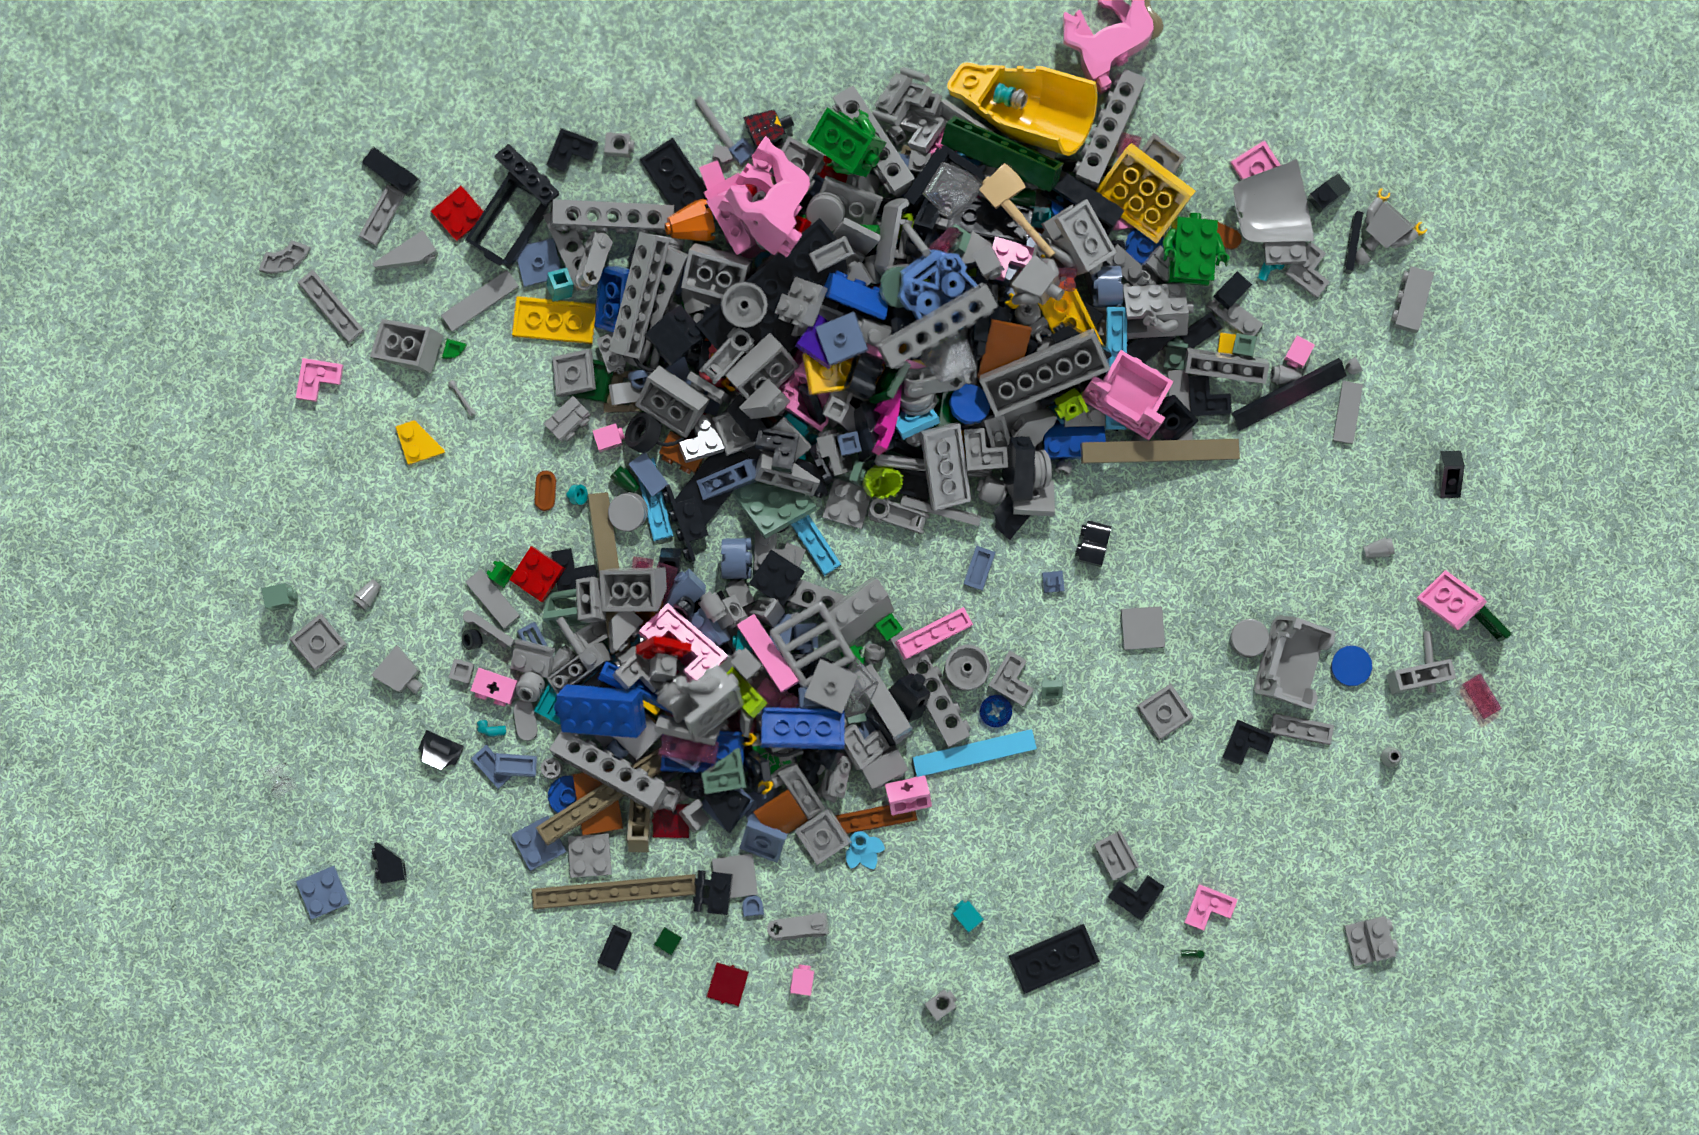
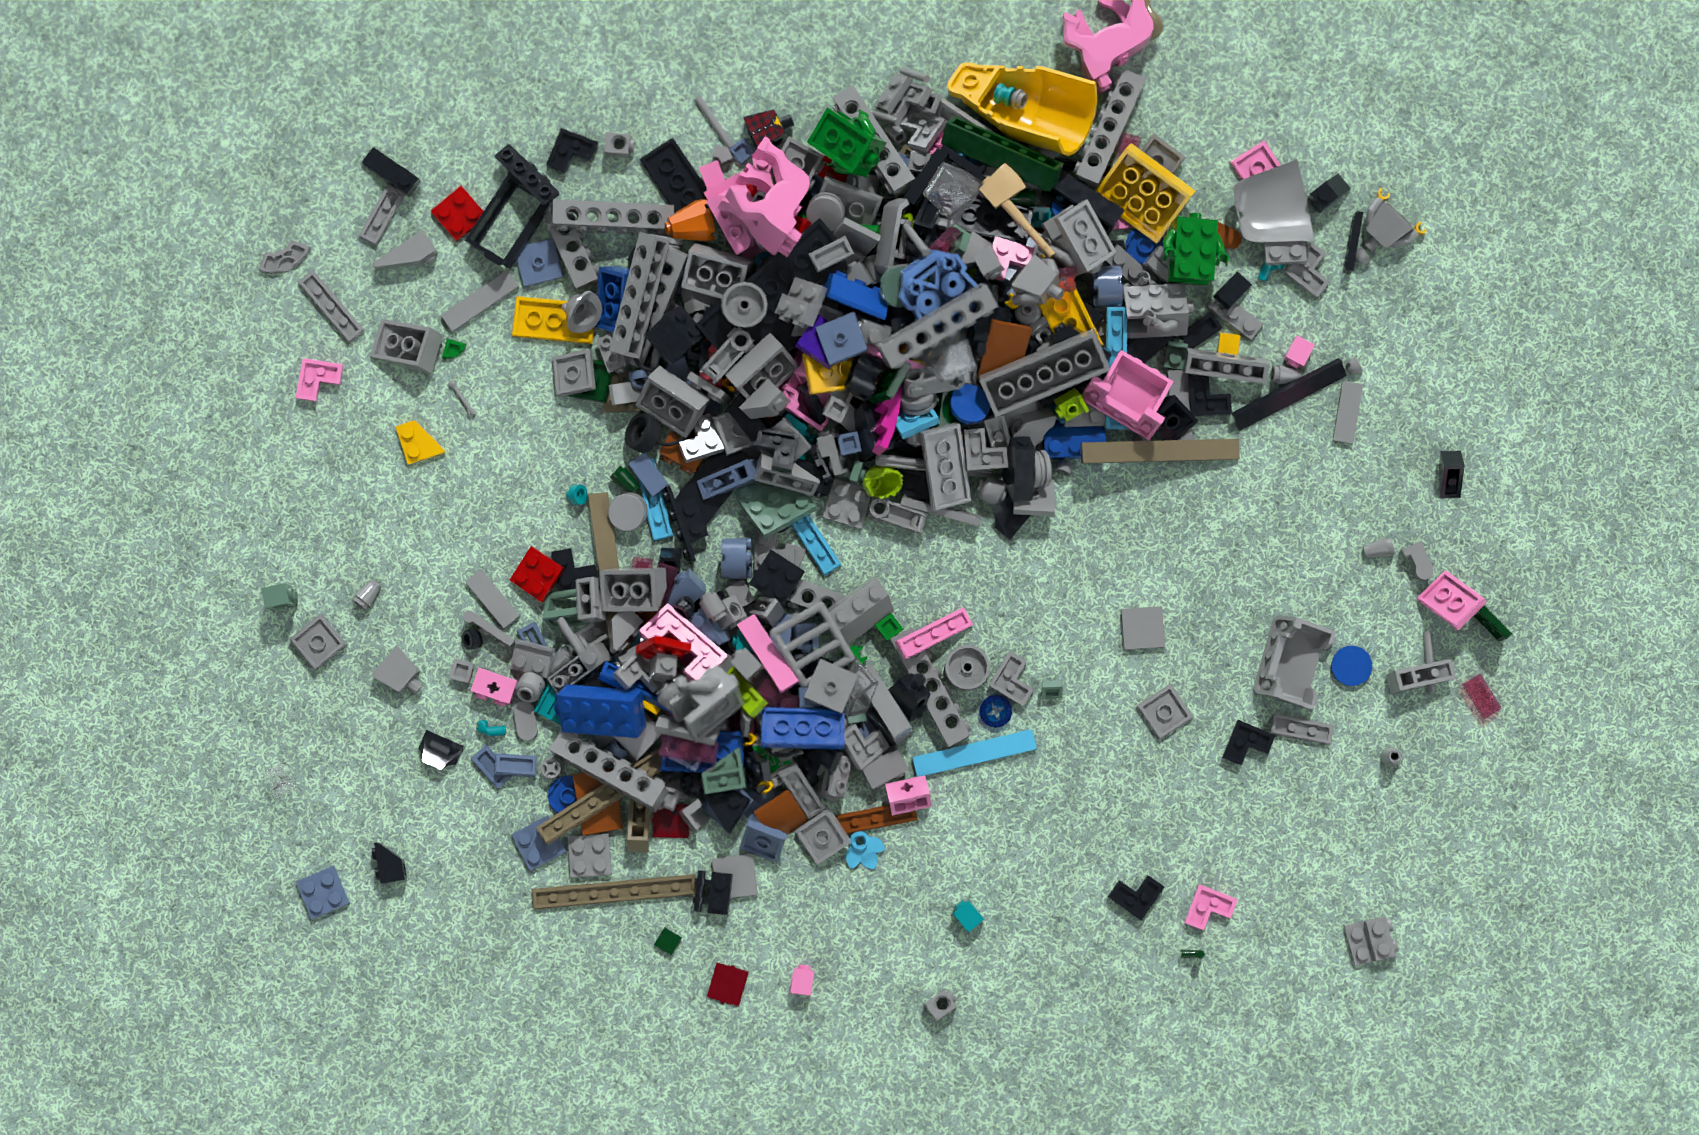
(501, 573): green tile -> none
(545, 490): dark orange tile -> none
(559, 284): teal brick -> none
(568, 419): light grey brick -> none
(582, 311): none -> light grey helmet
(593, 260): light grey piece -> none
(608, 437): bright pink brick -> none
(614, 947): black tile -> none
(752, 906): sand blue tile -> none
(799, 927): light grey piece -> none
(873, 653): light grey tile -> none
(979, 568): sand blue tile -> none
(1053, 581): sand blue tile -> none
(1054, 958): black tile -> none
(1093, 544): black brick -> none
(1116, 855): light grey plate -> none
(1244, 345): sand green tile -> none
(1249, 638): light grey head -> none
(1412, 299): light grey brick -> none
(1422, 566): none -> light grey leg

